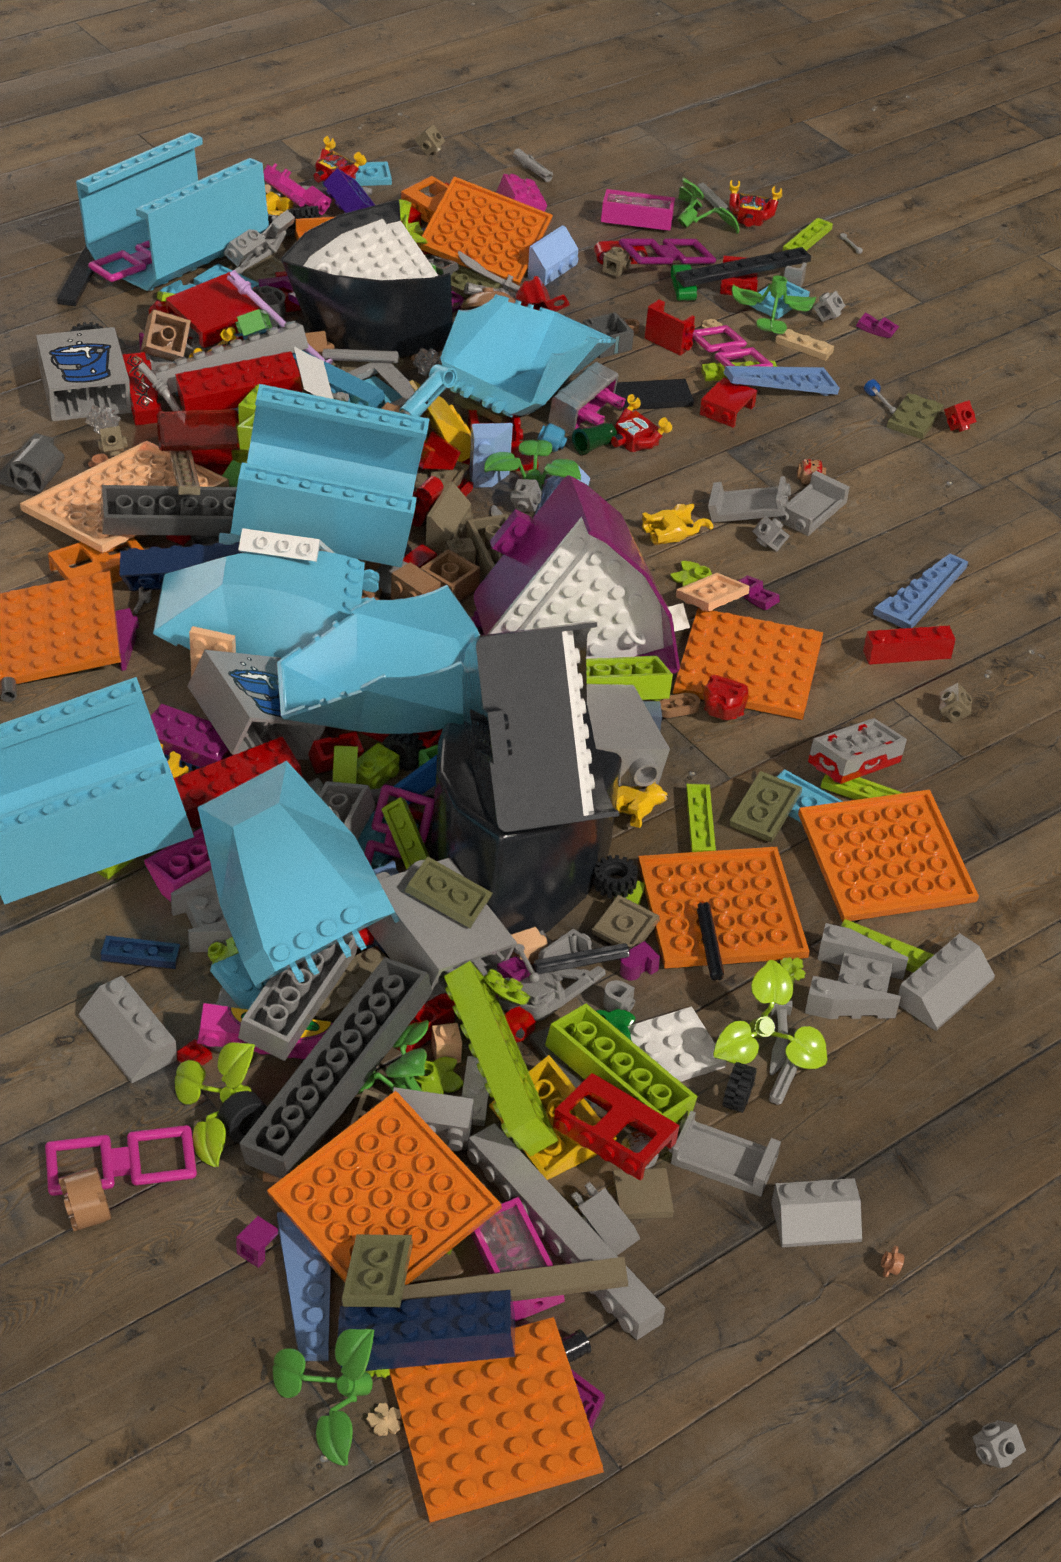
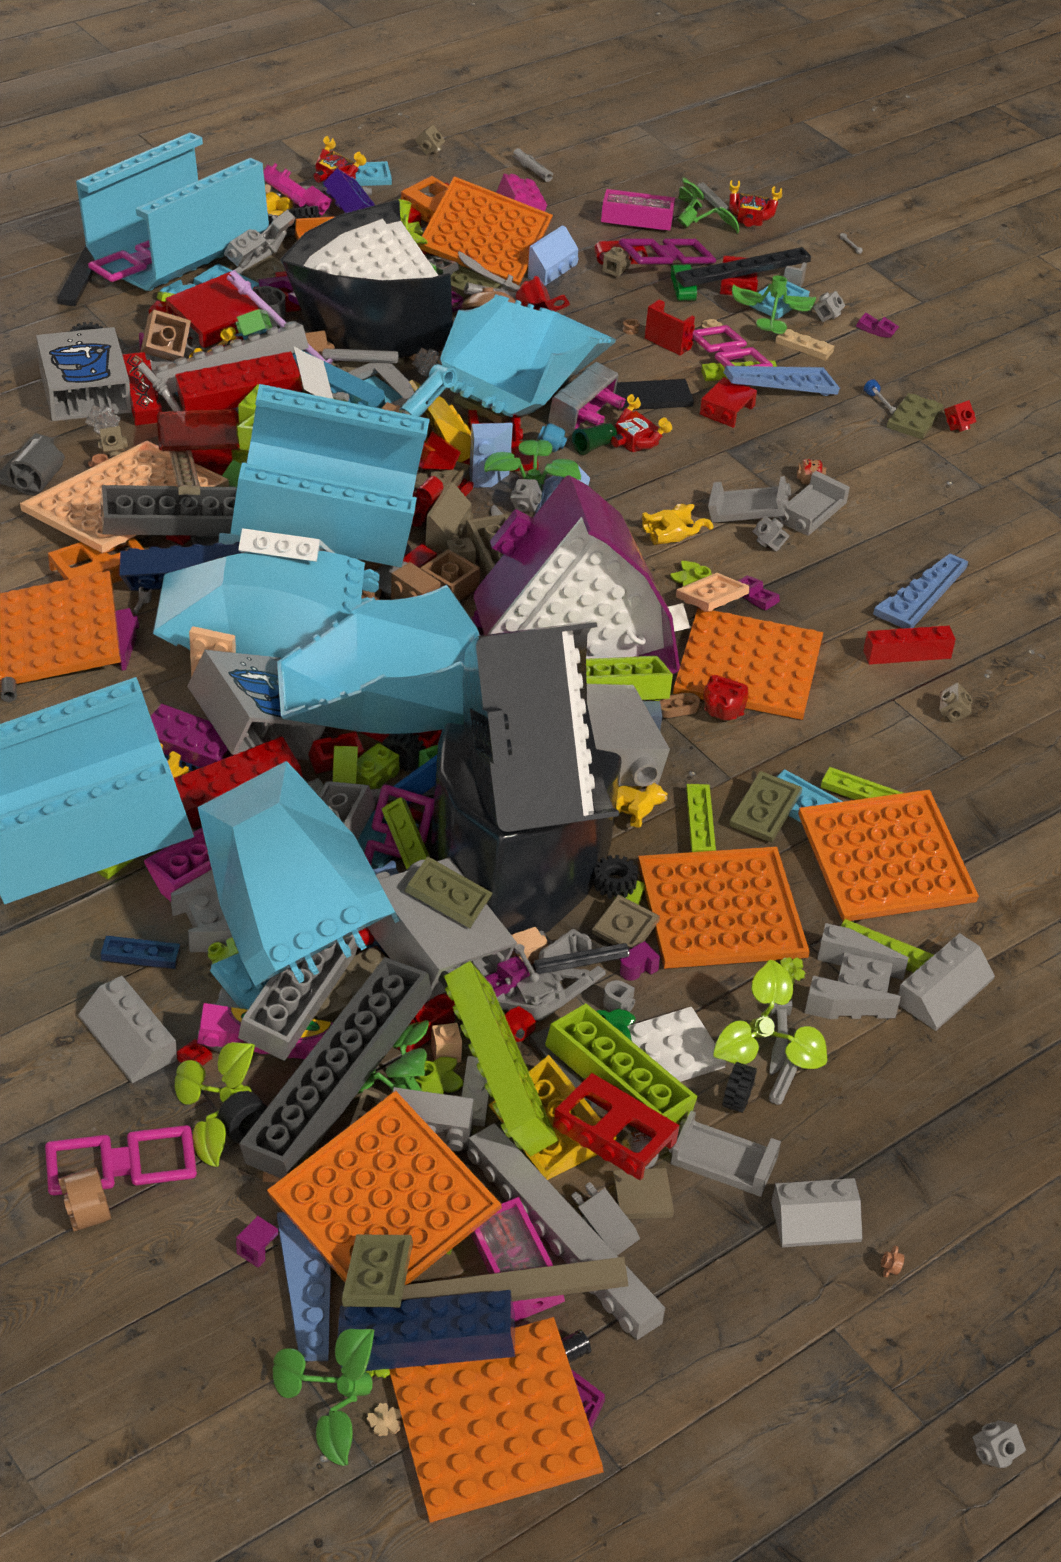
(506, 989): lime dish -> none
(615, 327): dark grey container -> none
(710, 941): black axle -> none
(809, 235): lime plate -> none
(857, 750): light grey piece -> none

